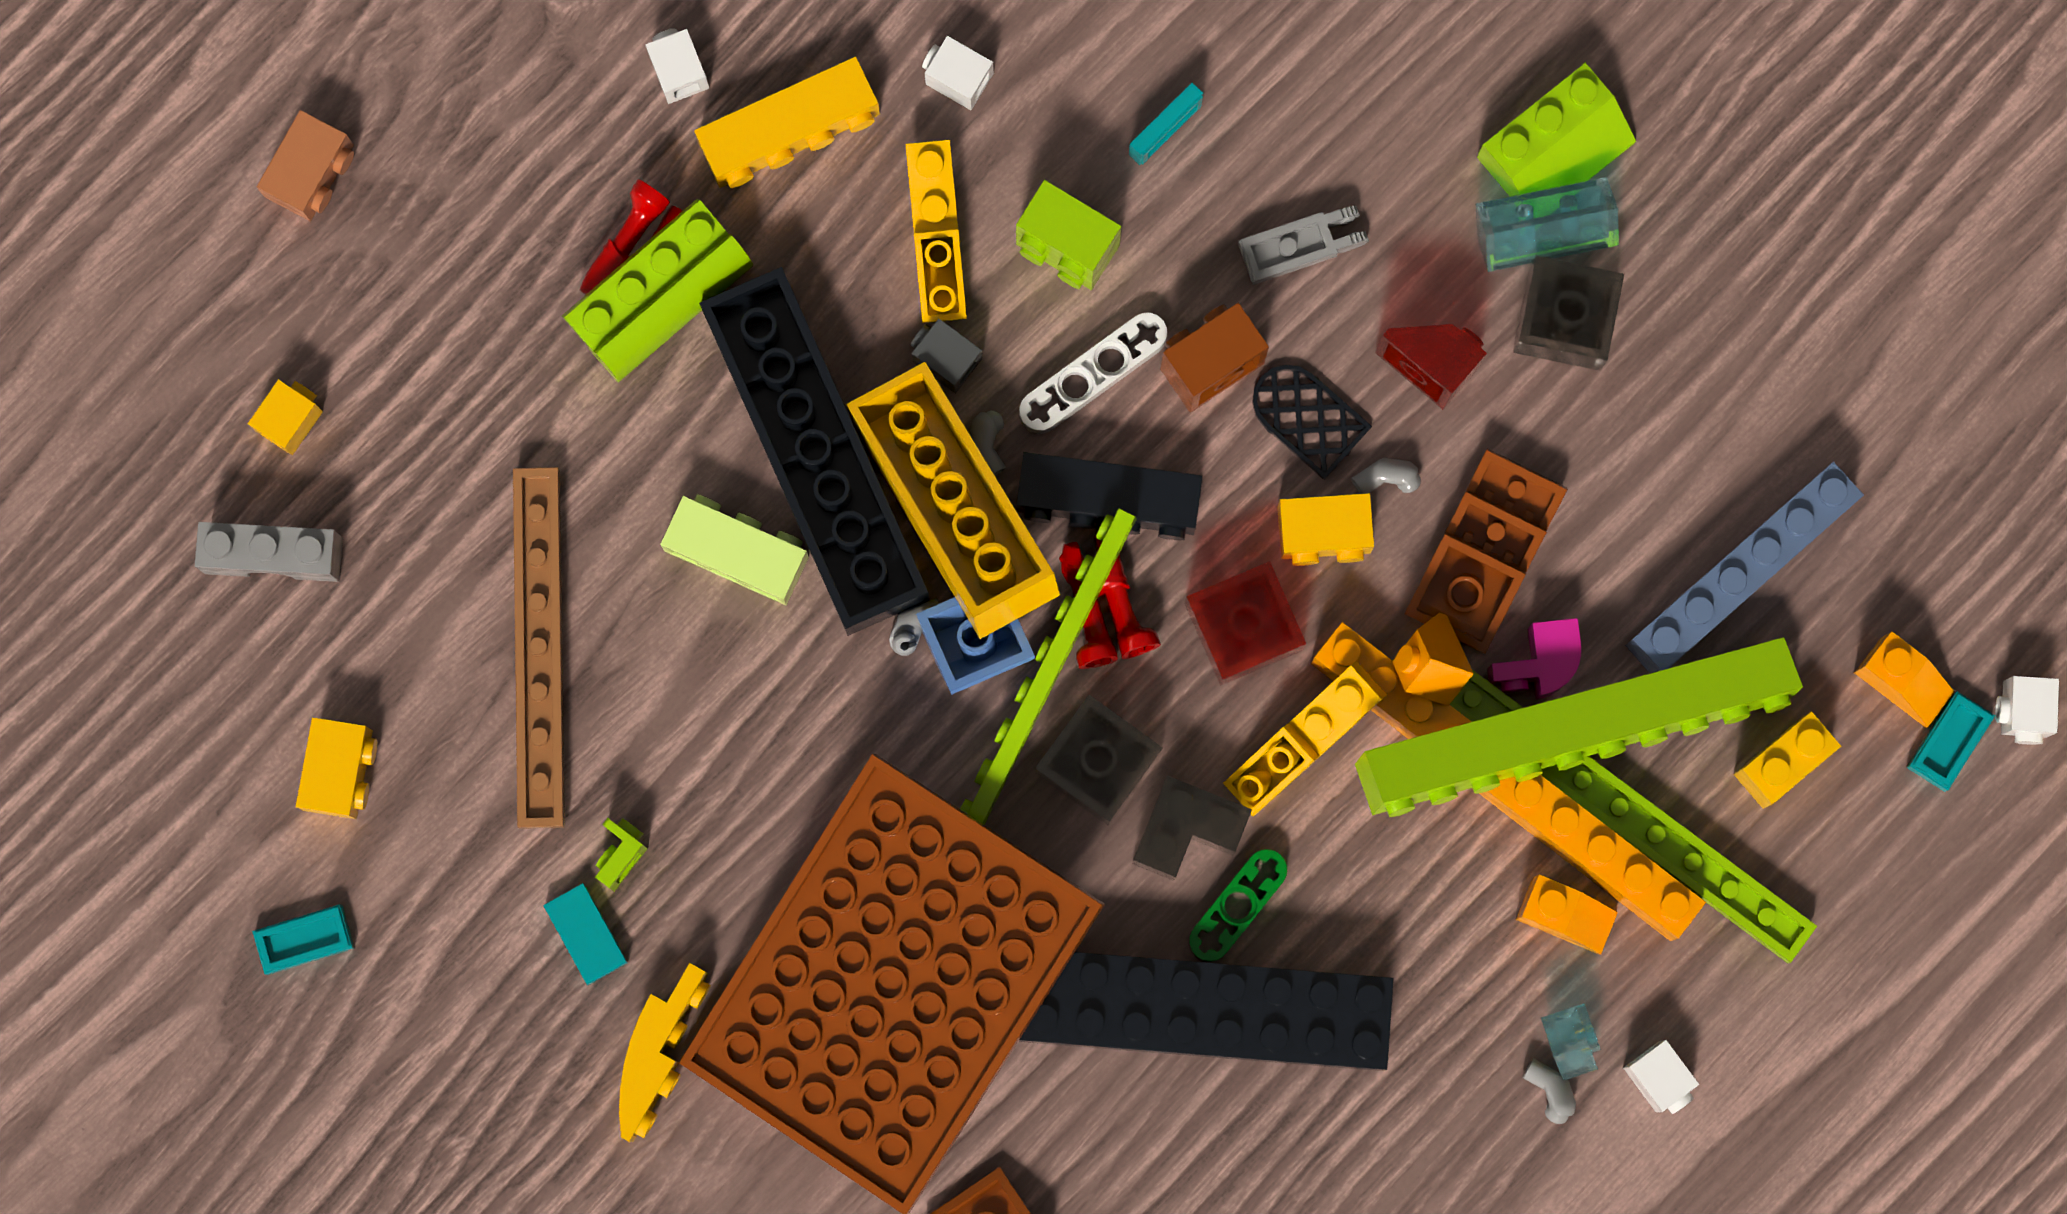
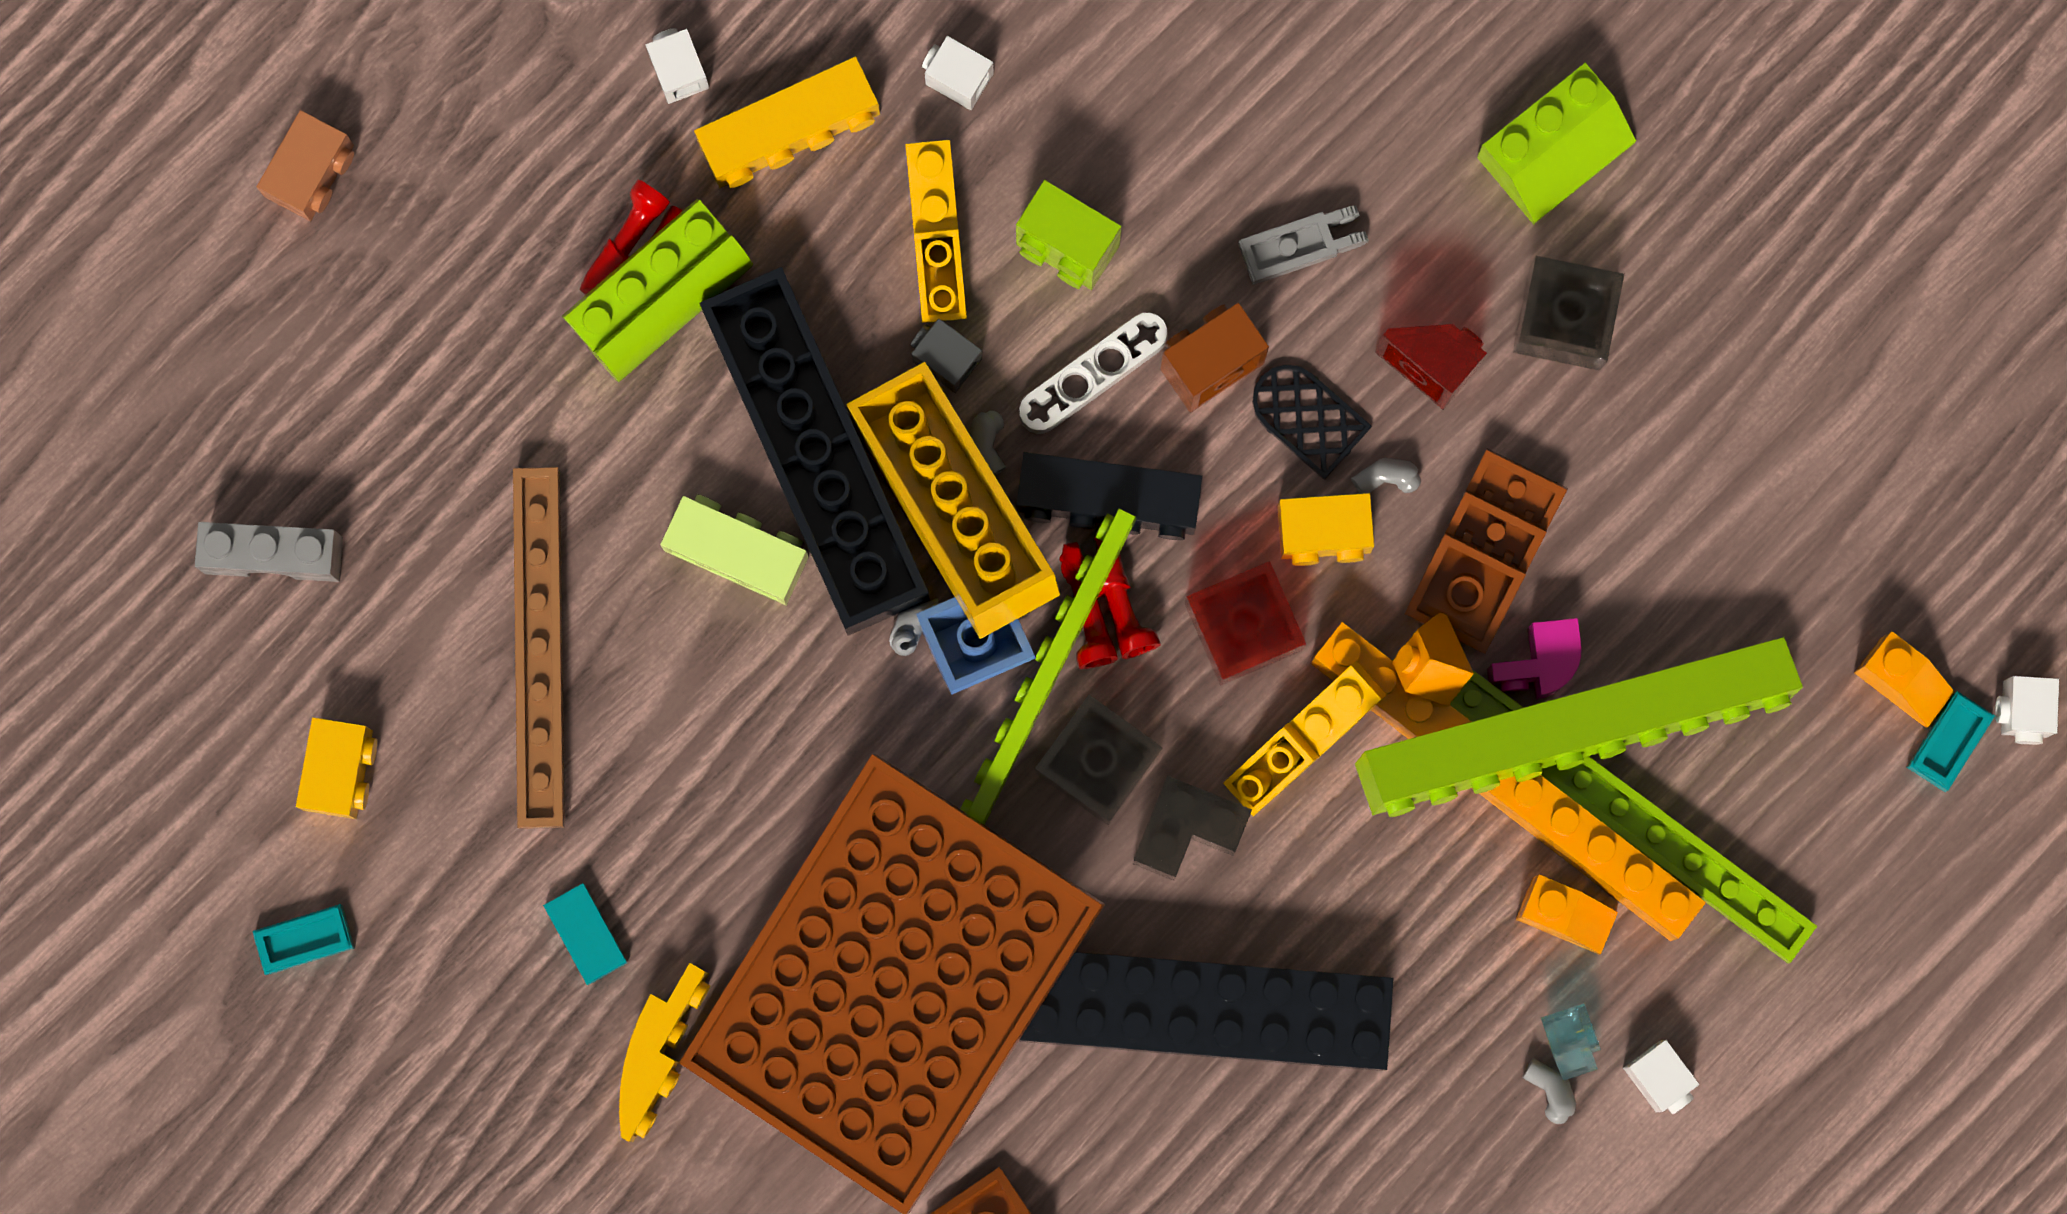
(286, 415): yellow brick -> none
(618, 862): lime bracket -> none
(1166, 124): teal tile -> none
(1250, 872): green beam -> none
(1547, 224): clear light blue brick -> none
(1744, 569): sand blue brick -> none
(1787, 760): yellow brick -> none

